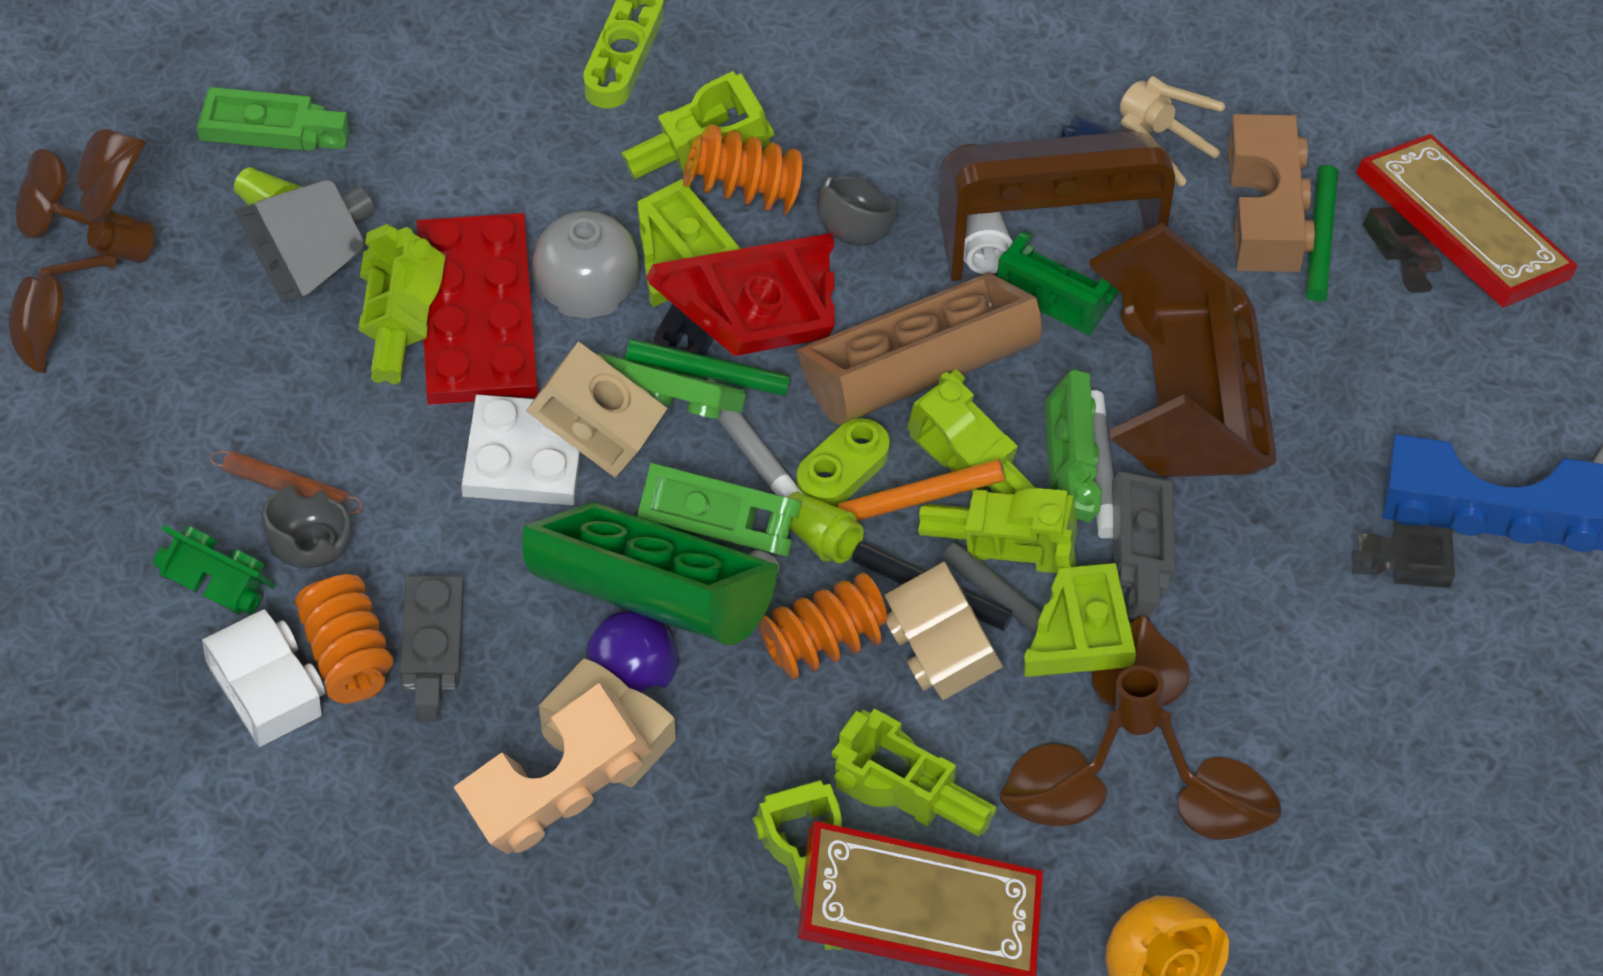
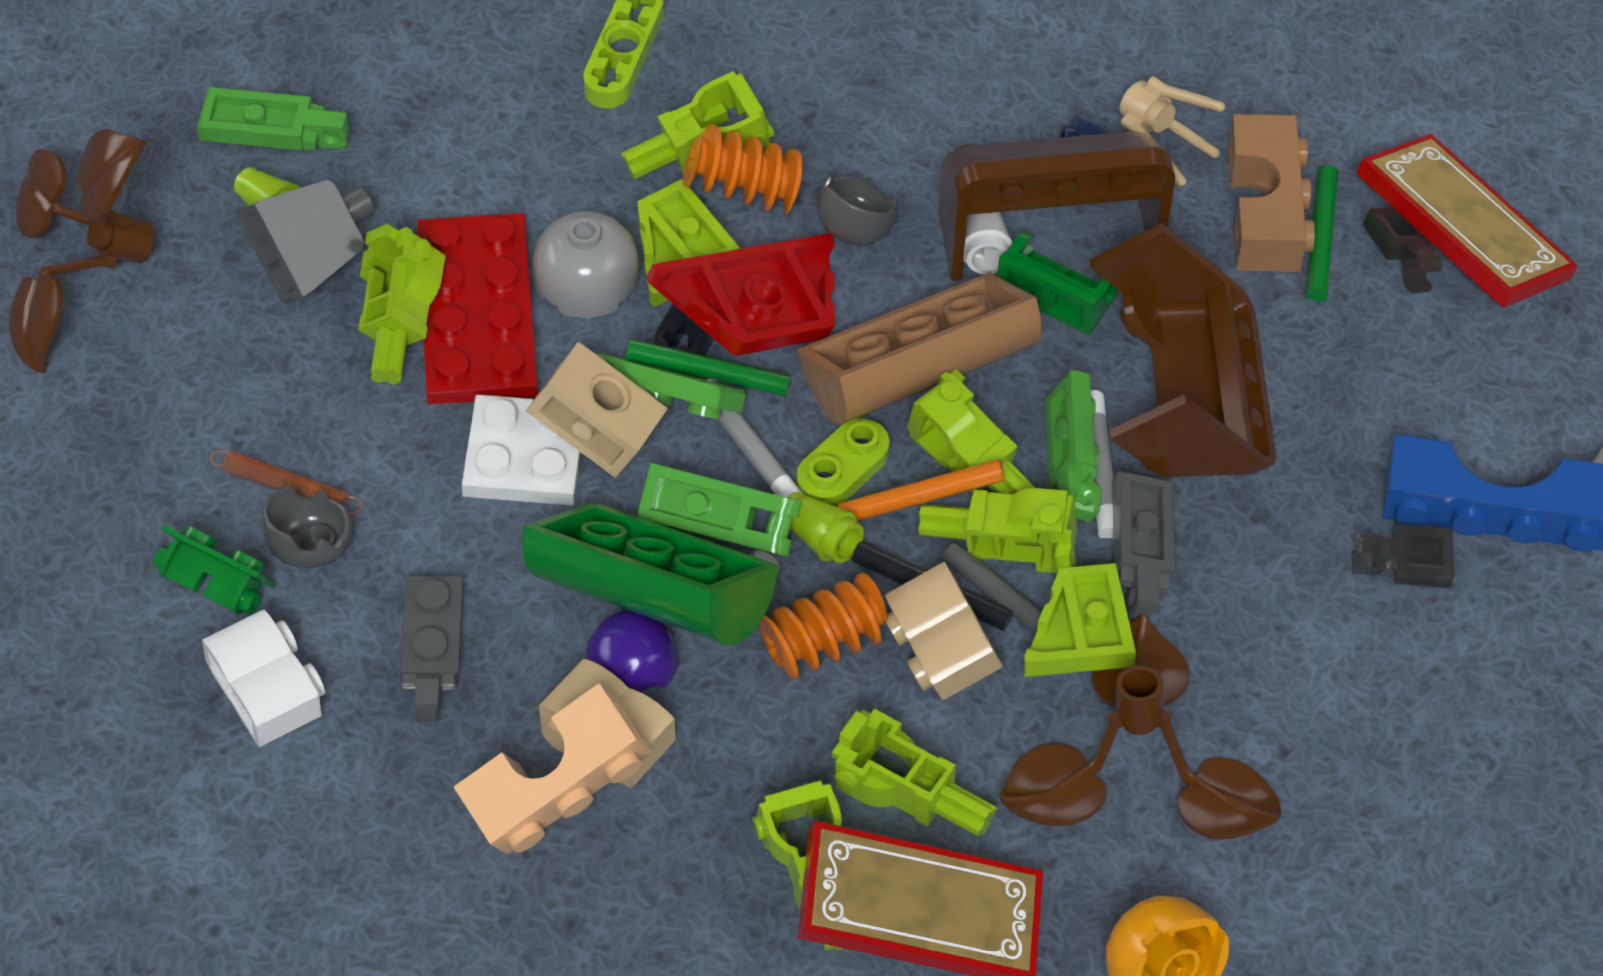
(344, 637): orange piece -> none

